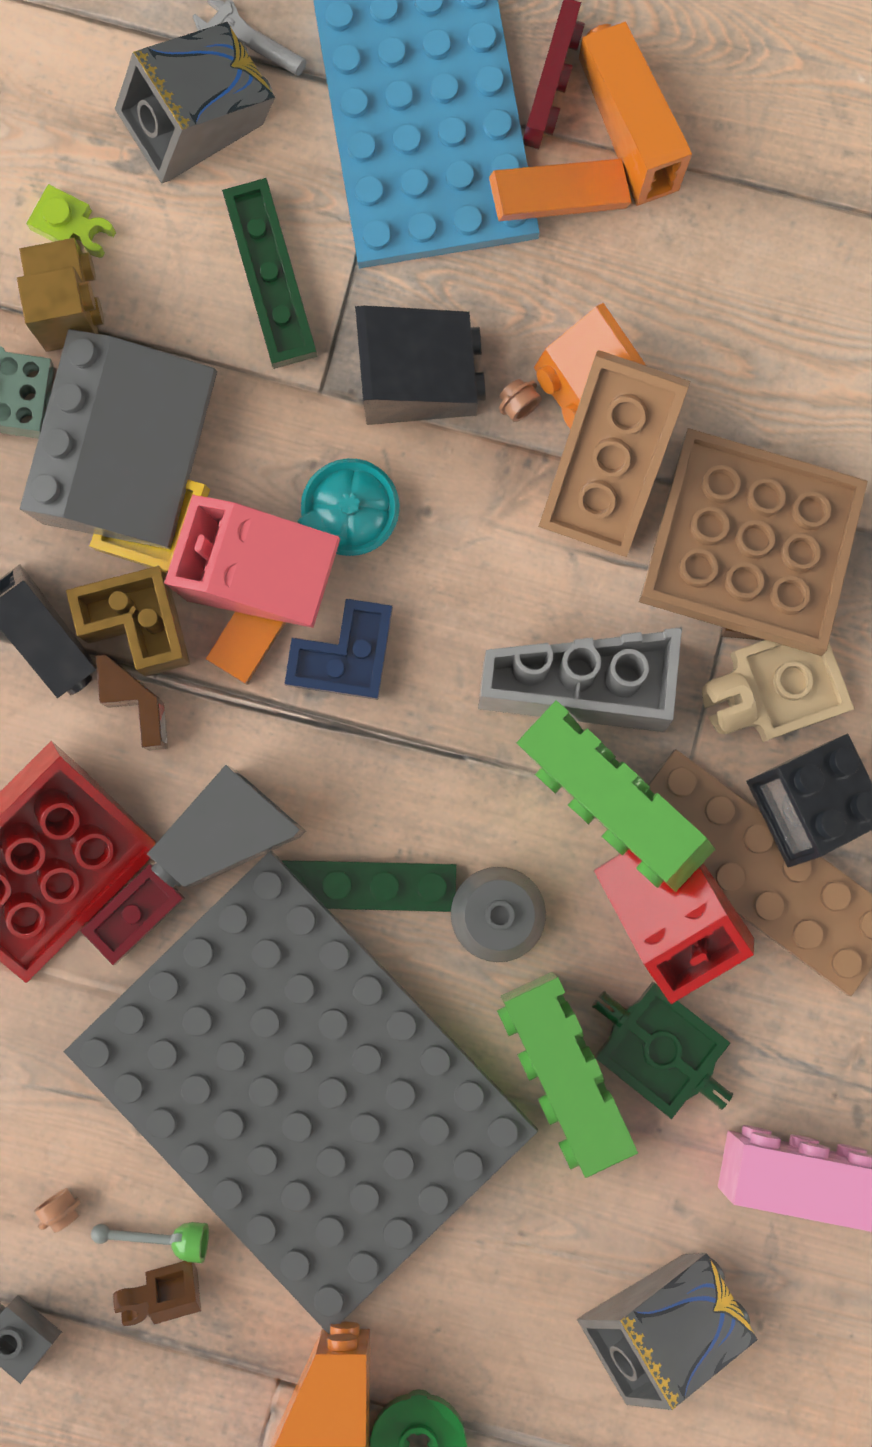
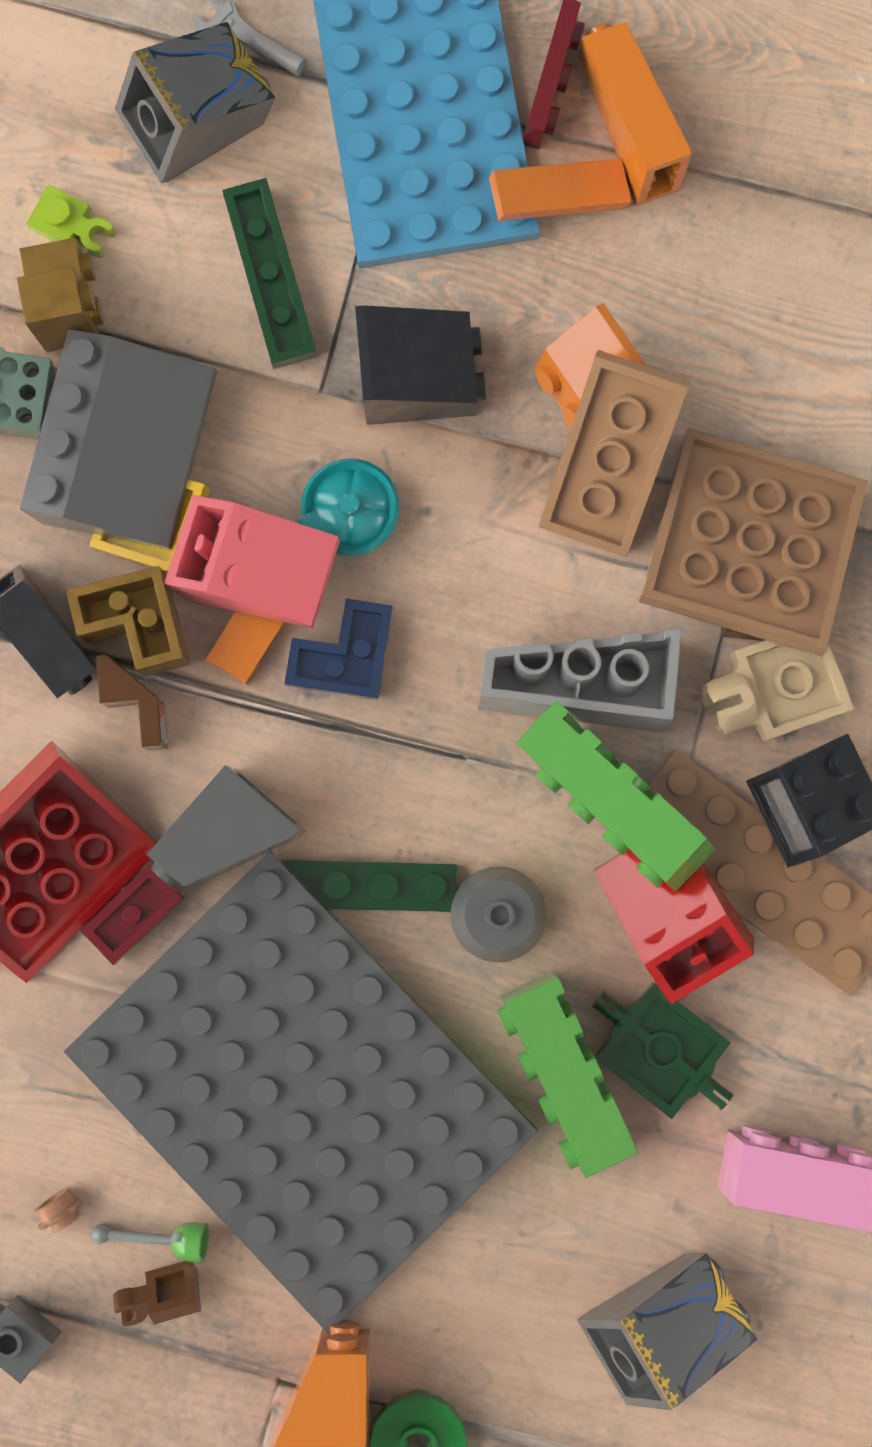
(519, 399): nougat plate -> none

